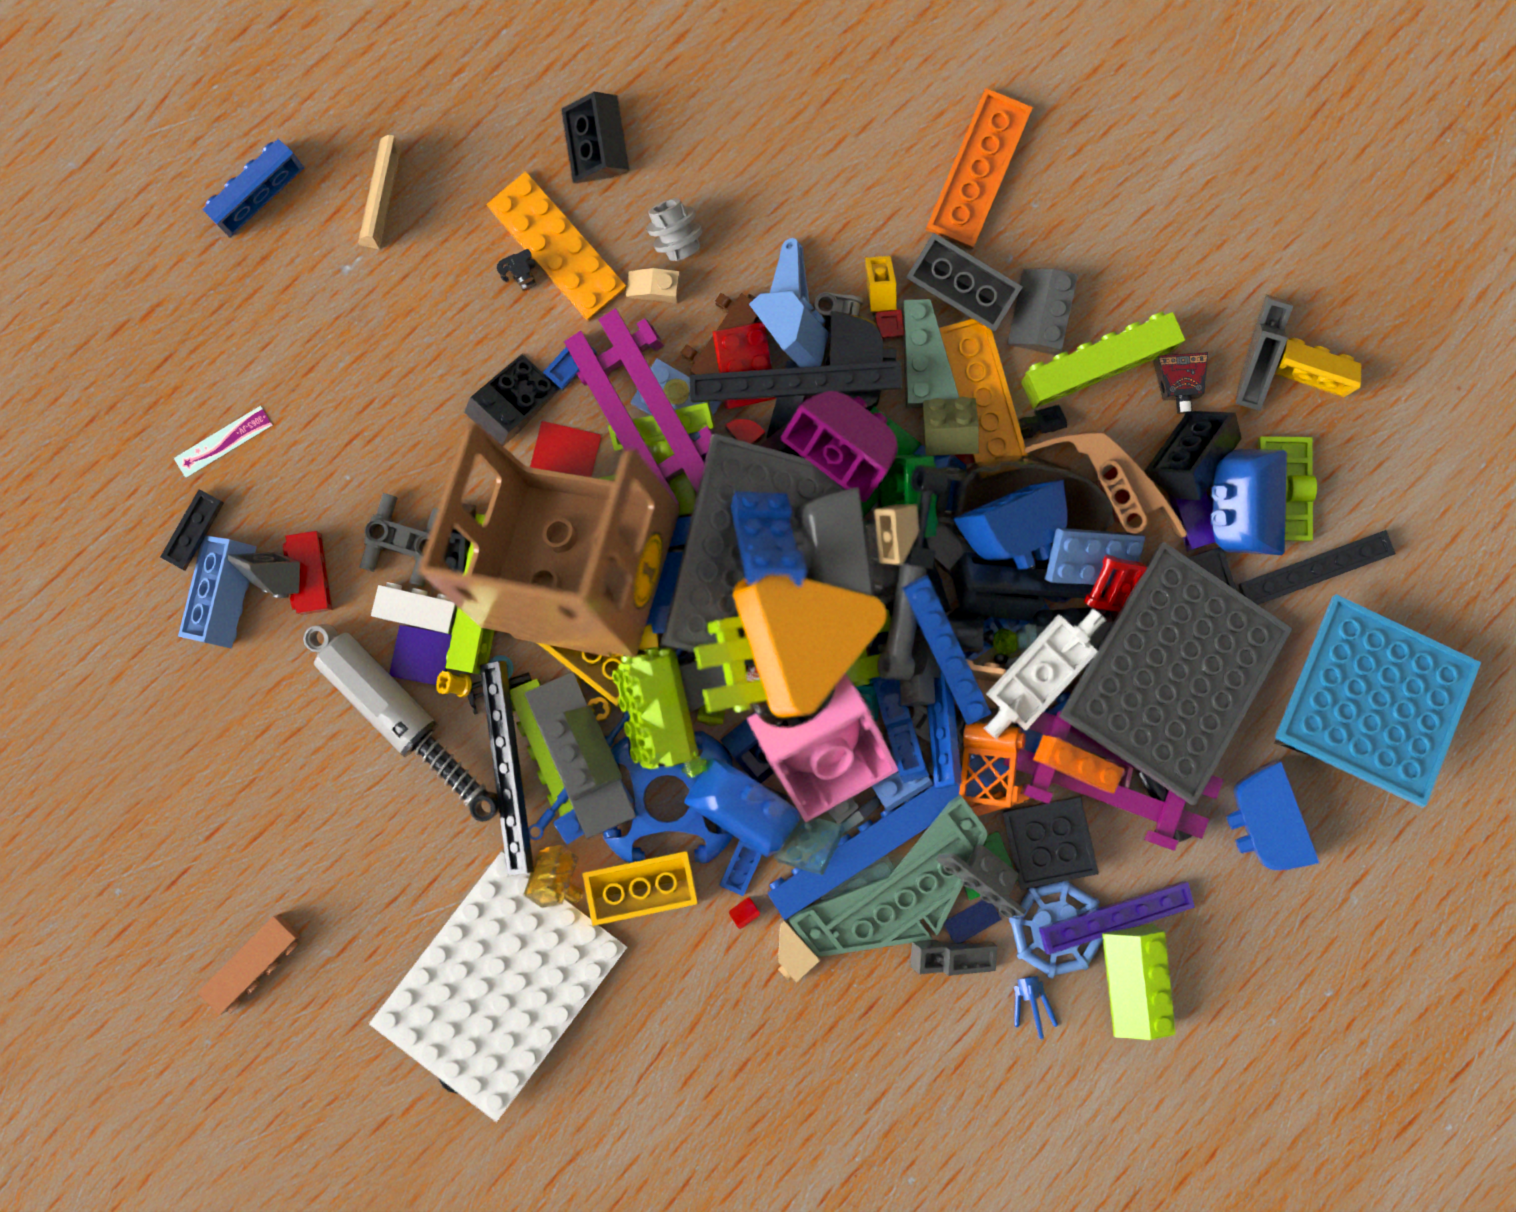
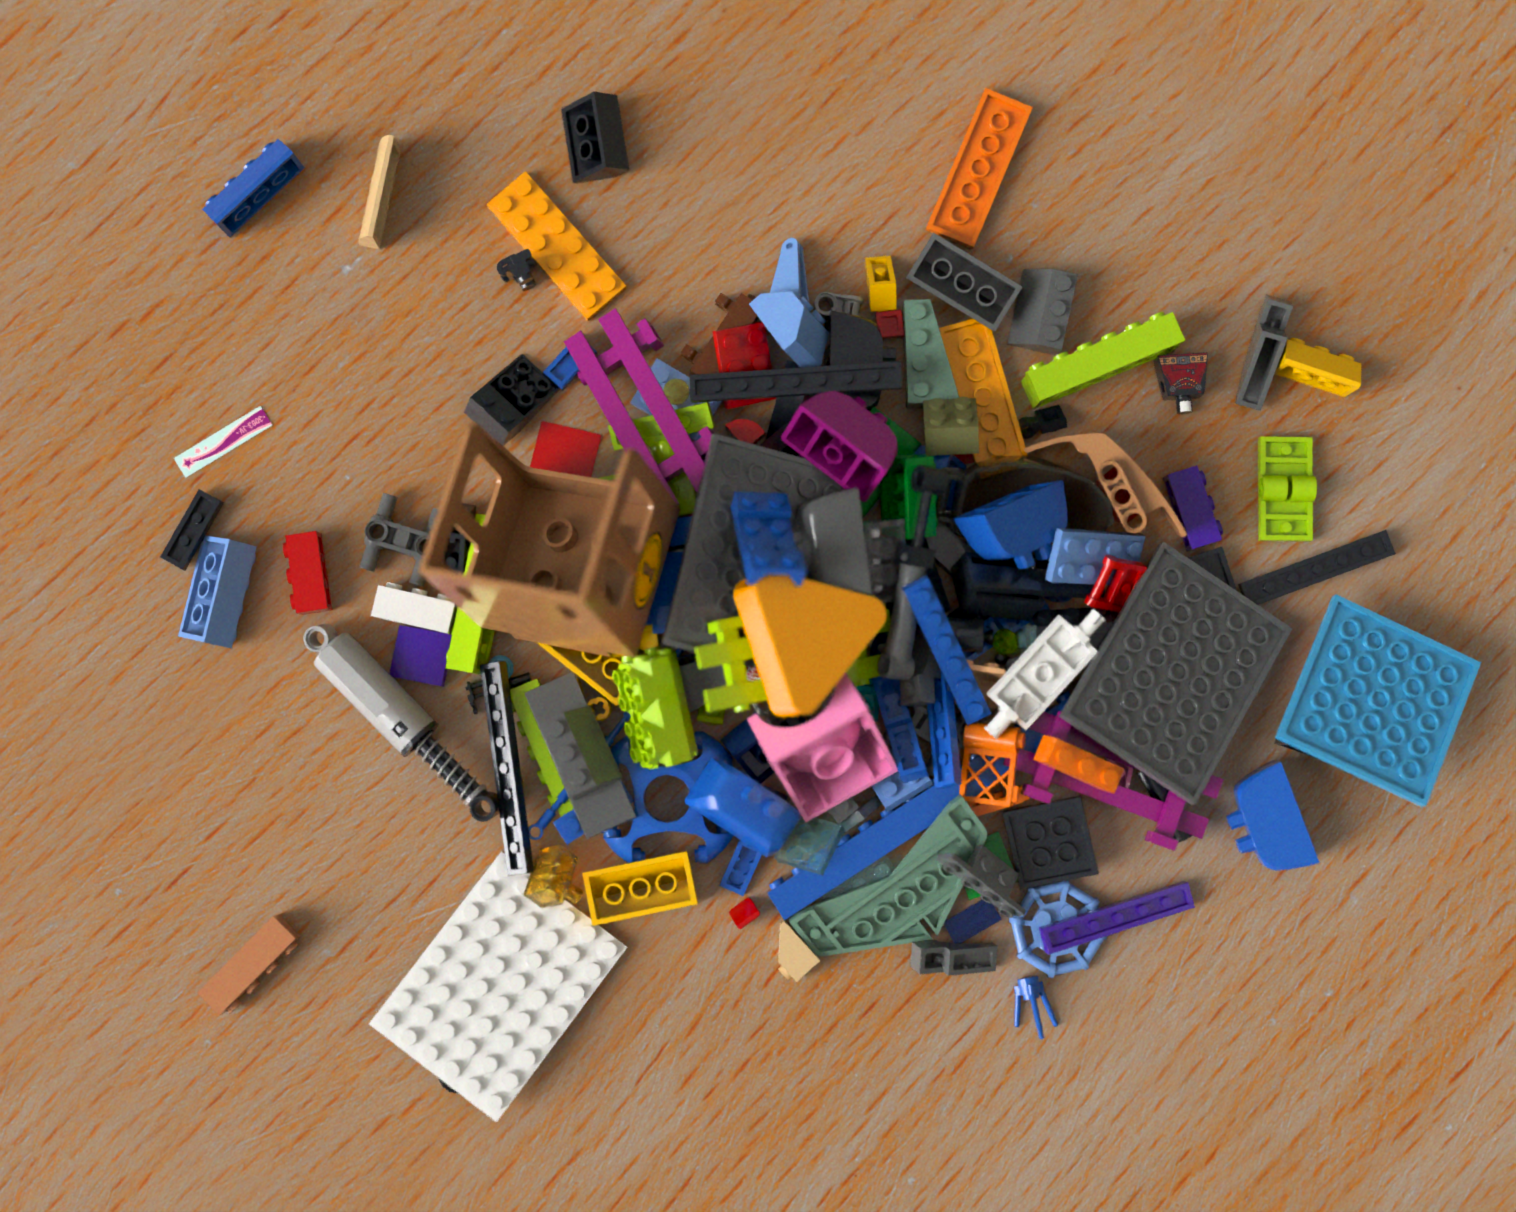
(269, 571): dark grey slope -> none
(454, 684): yellow bush -> none
(653, 285): tan slope -> none
(675, 232): light grey piece -> none
(694, 766): clear neon green plate -> none
(896, 532): tan slope -> none
(1139, 983): slope -> none
(1192, 452): black slope -> none
(1250, 501): blue hips -> none

